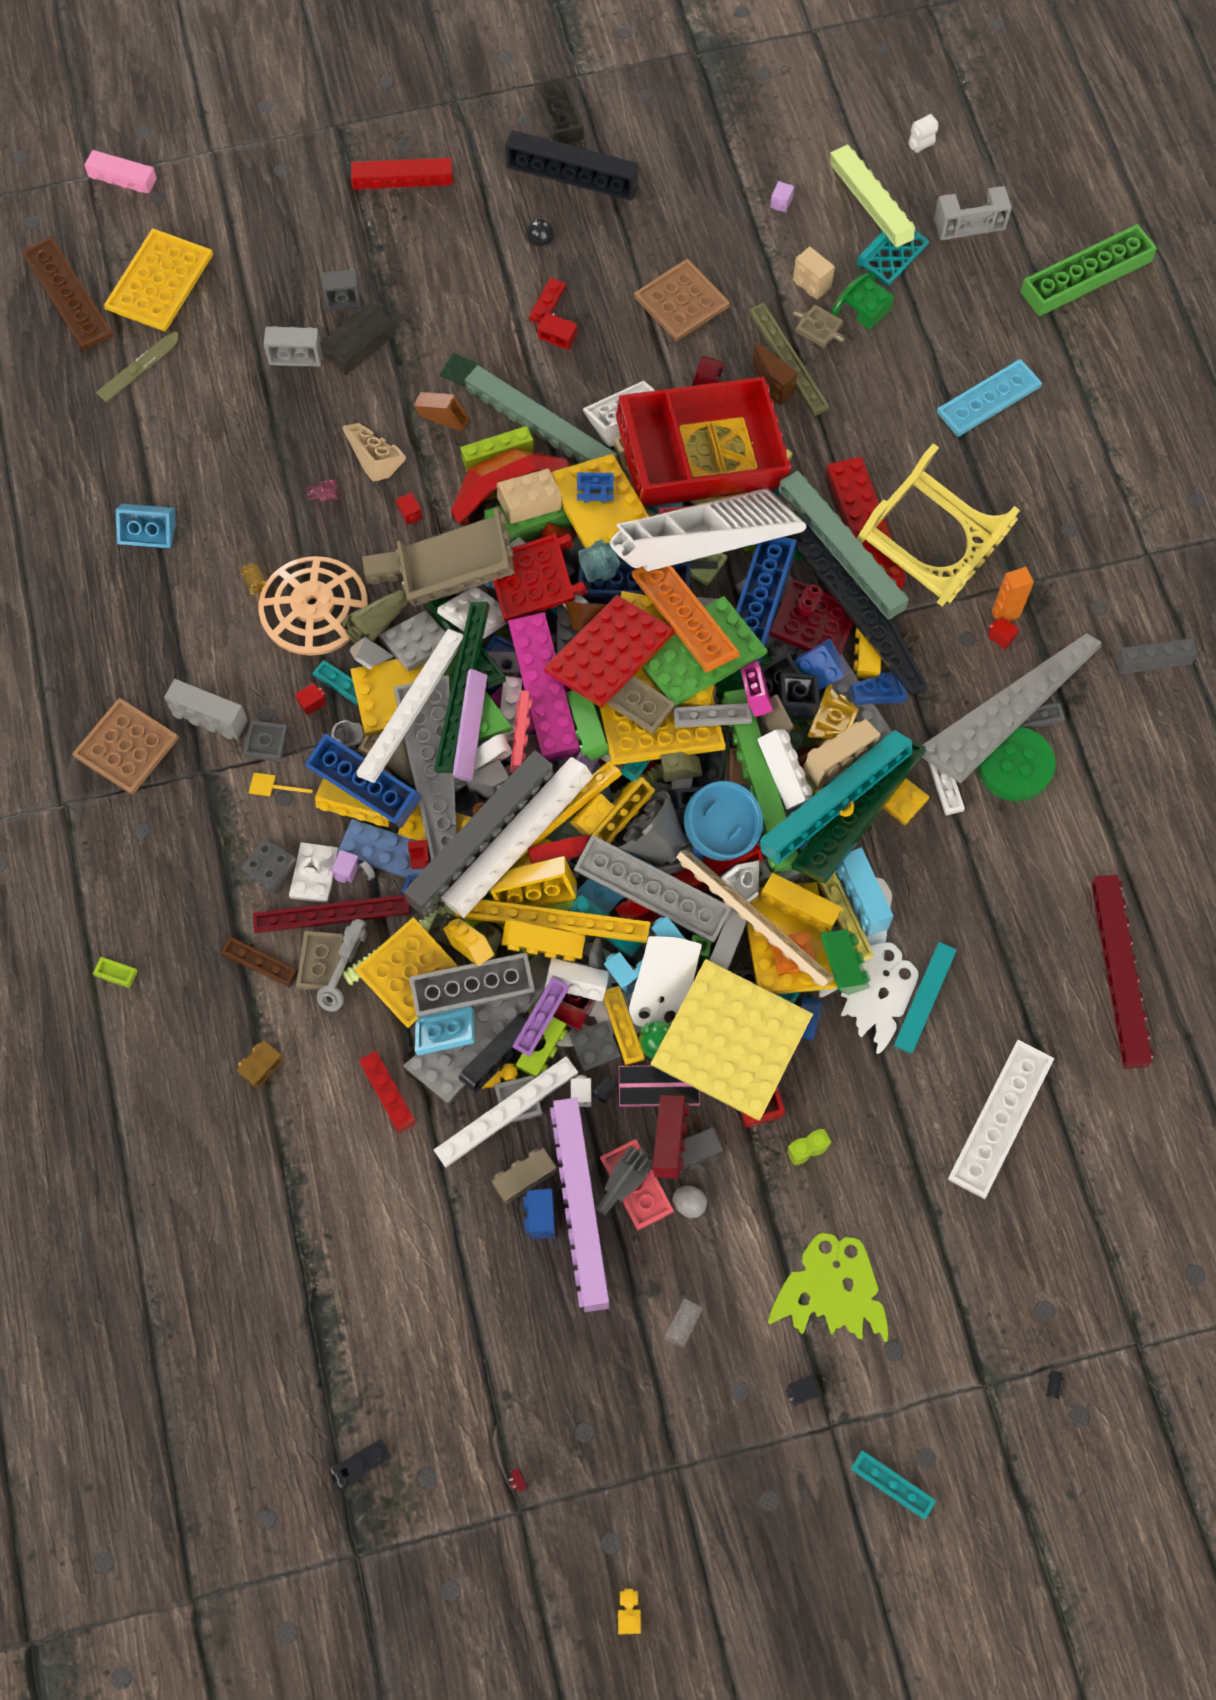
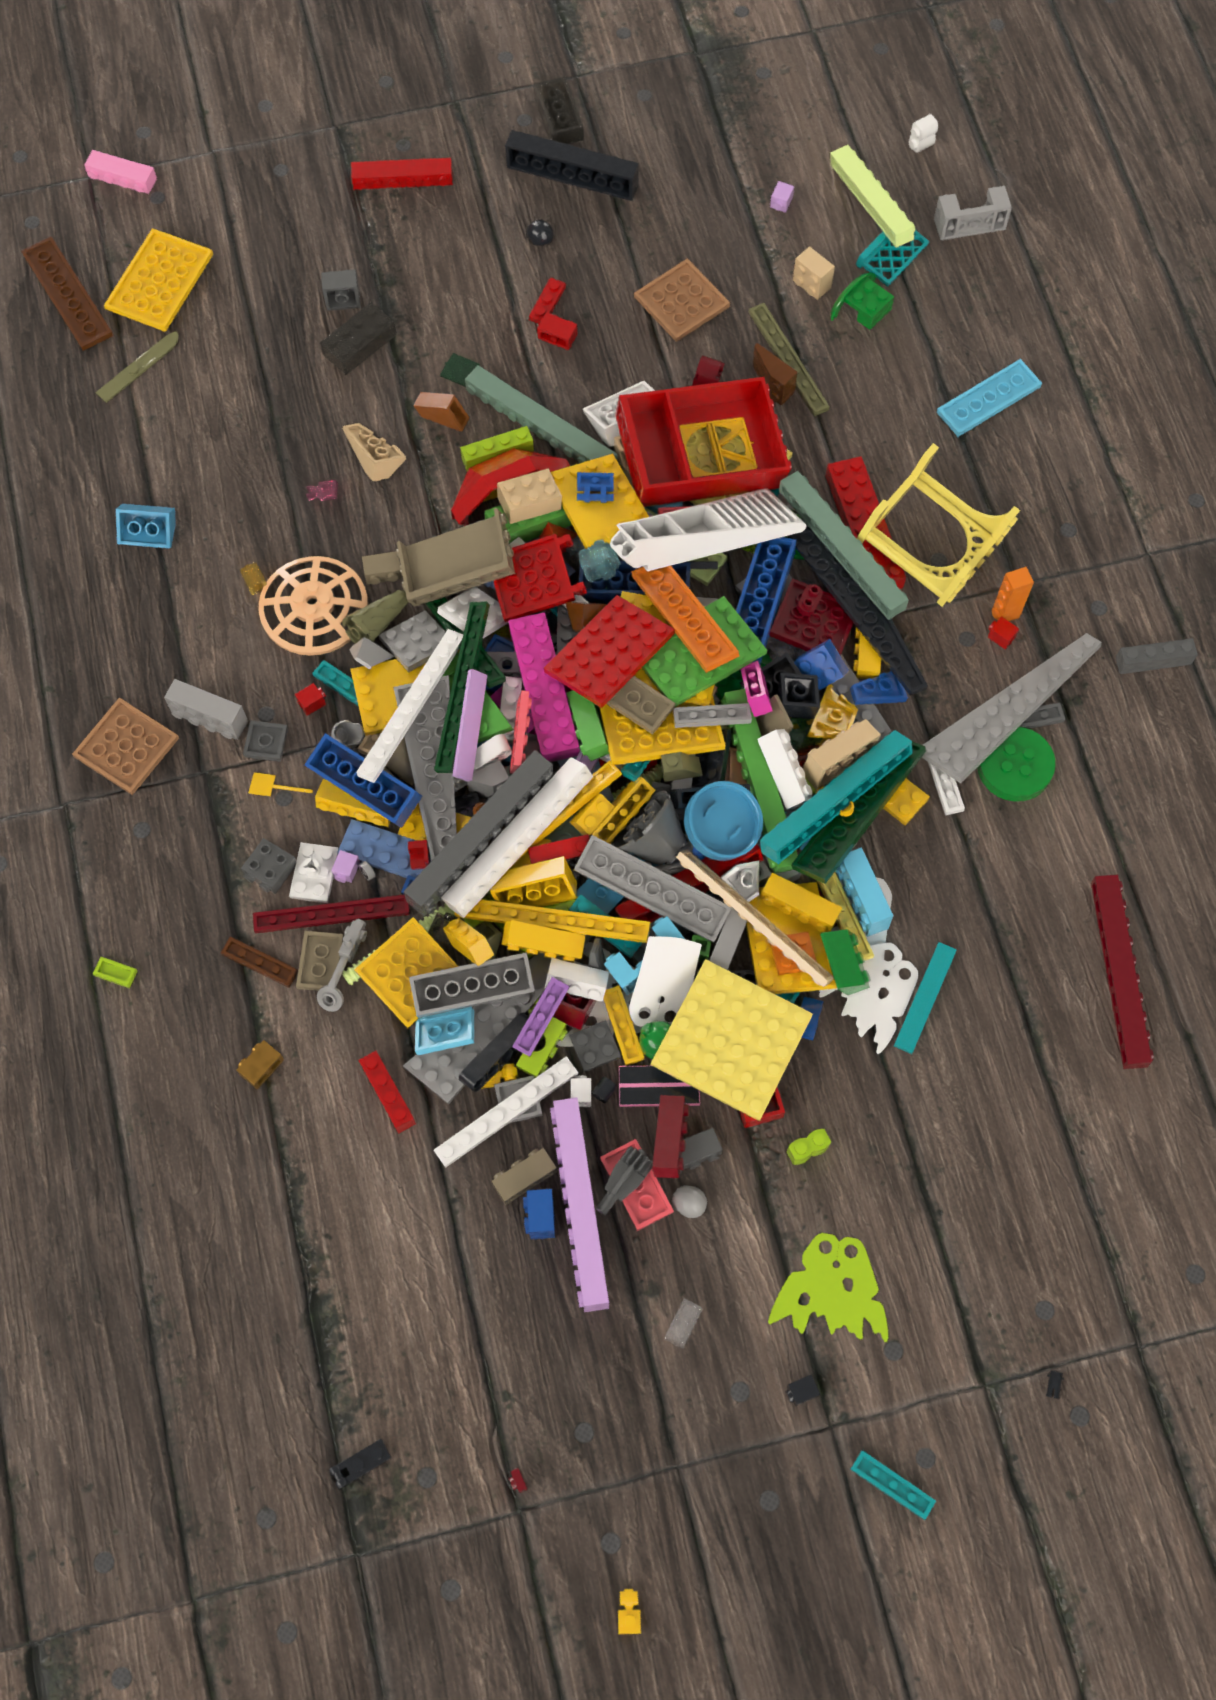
(293, 346): light grey brick -> none
(409, 509): red brick -> none
(819, 326): dark tan plate -> none
(1000, 1119): white plate -> none
(1088, 270): bright green brick -> none

